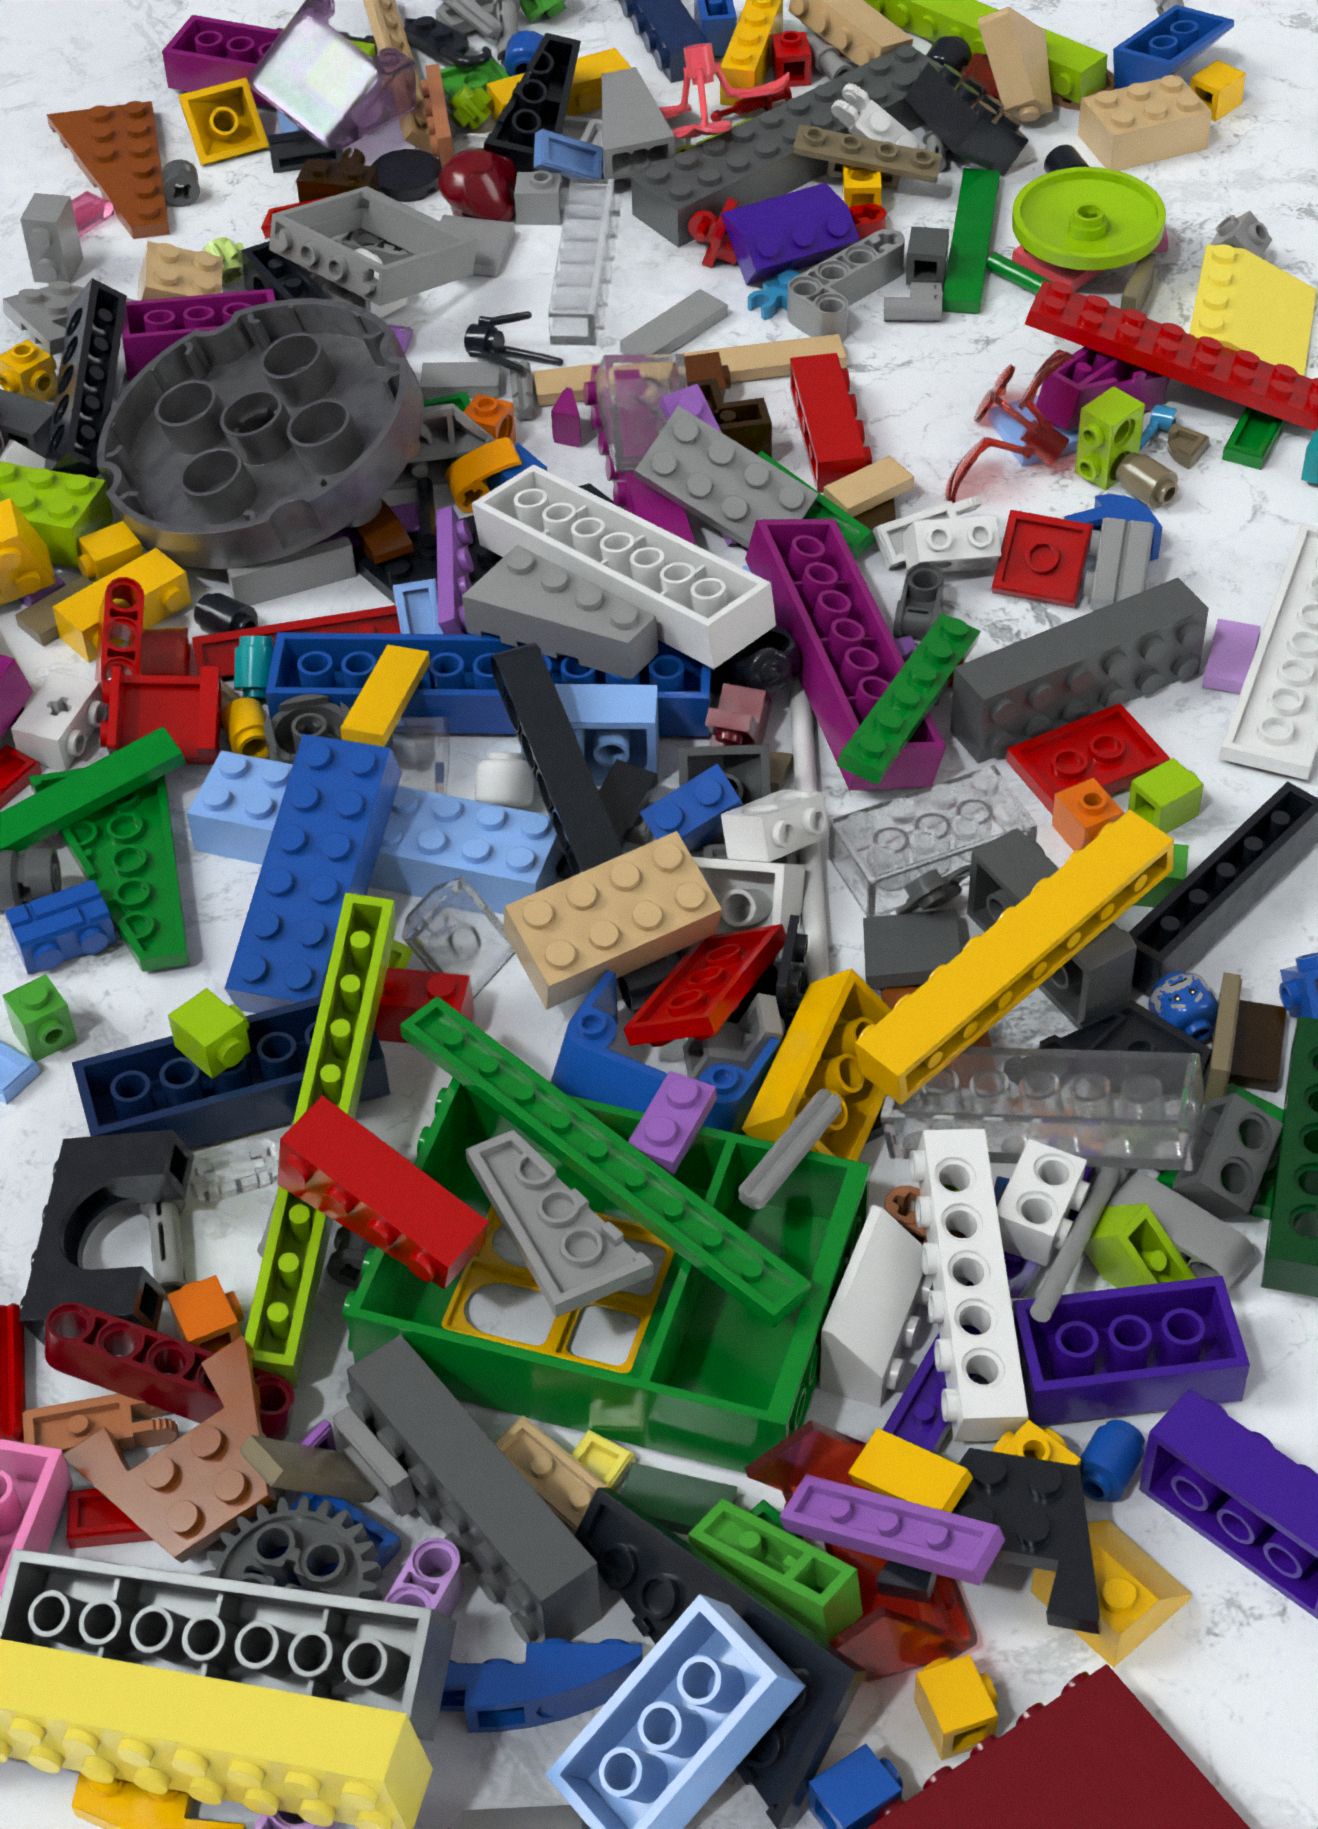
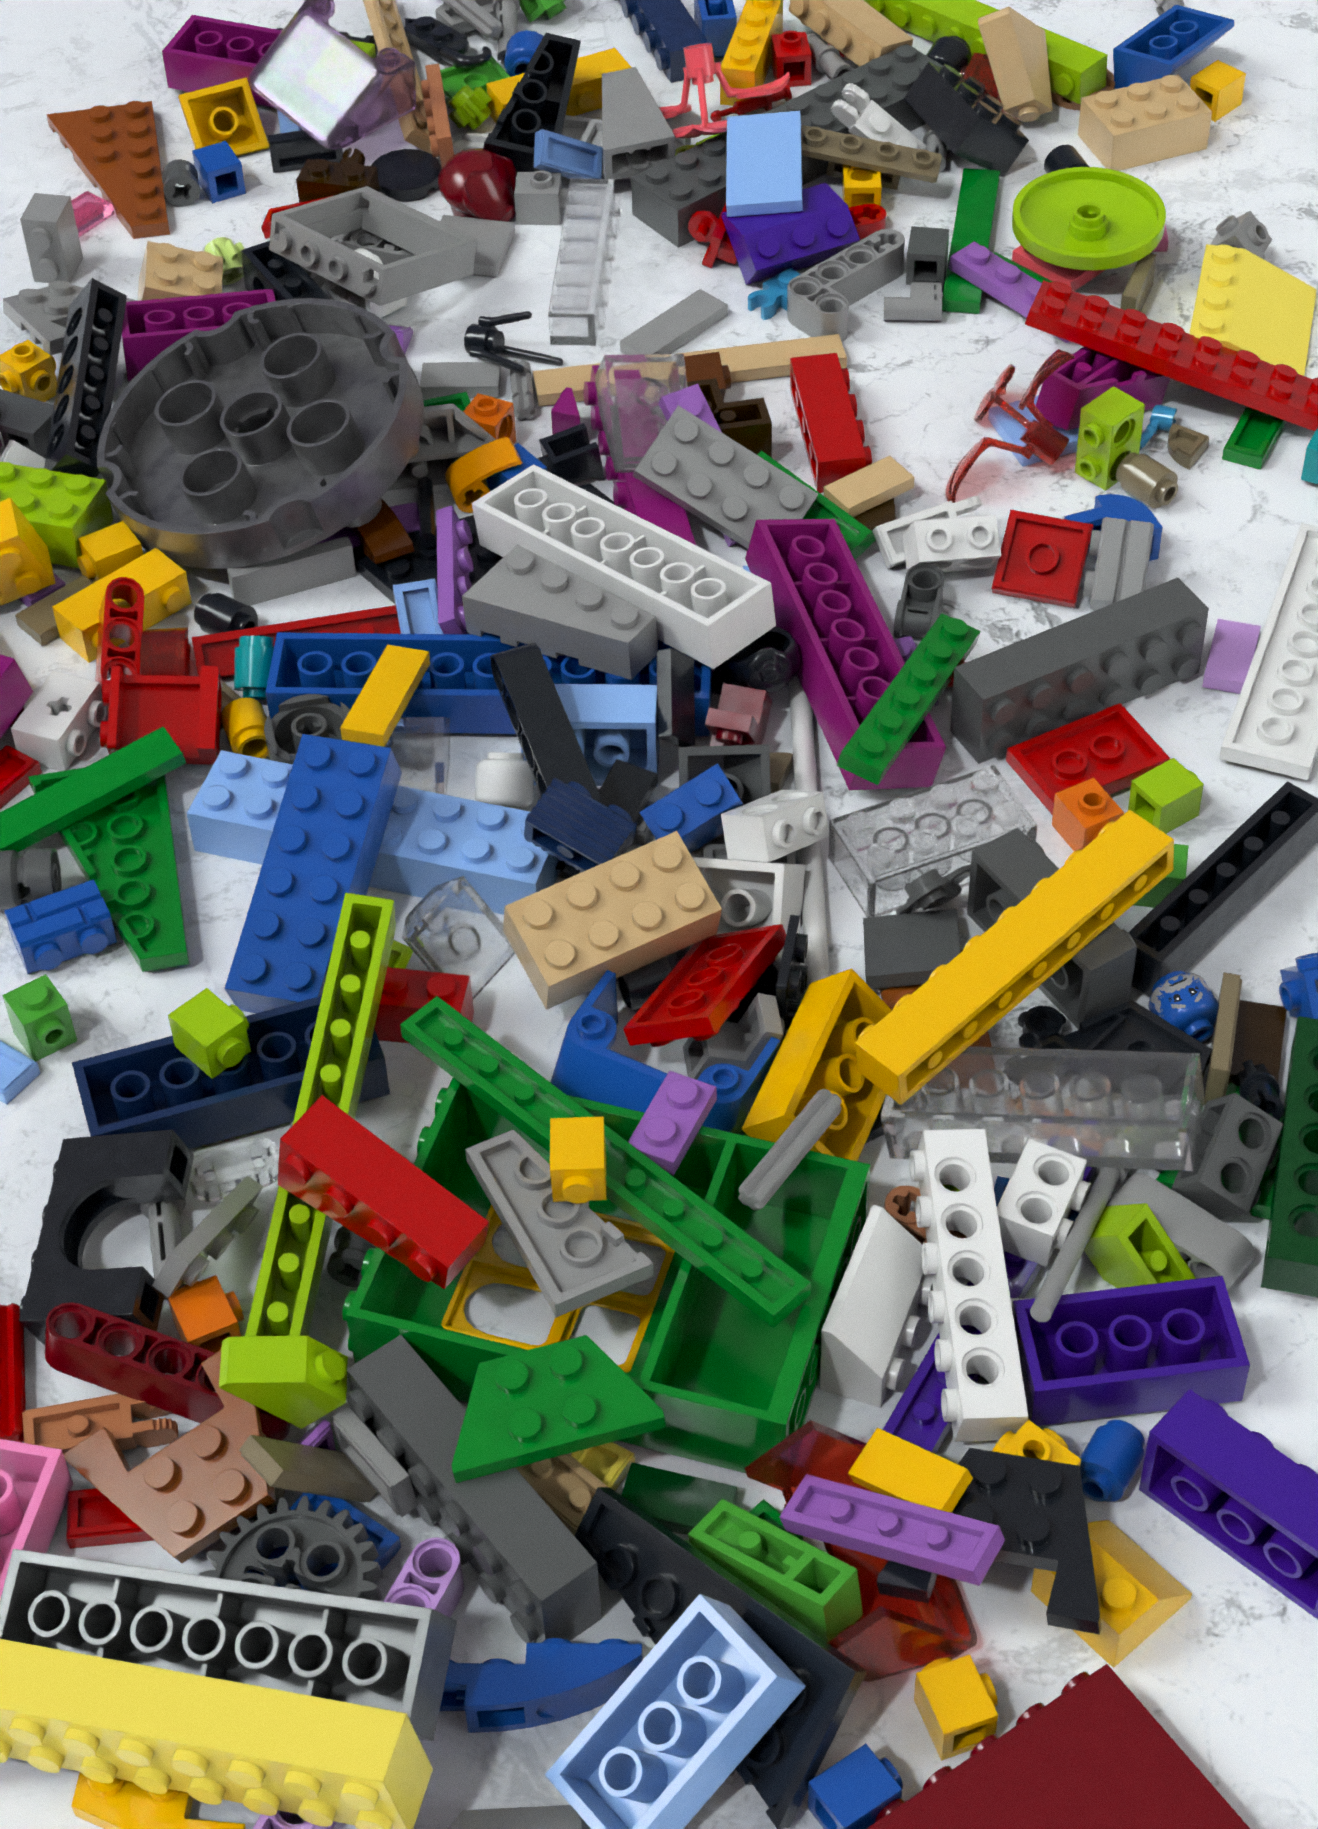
(209, 1238): none -> light grey plate
(219, 172): none -> blue brick
(285, 1375): none -> lime slope
(547, 1407): none -> green wing
(571, 455): none -> black window
(578, 827): none -> dark blue brick
(578, 1159): none -> yellow brick
(675, 698): none -> black tile
(764, 164): none -> light blue tile
(996, 277): none -> medium lavender plate
(1040, 1024): none -> black plate
(1260, 1089): none -> black axle

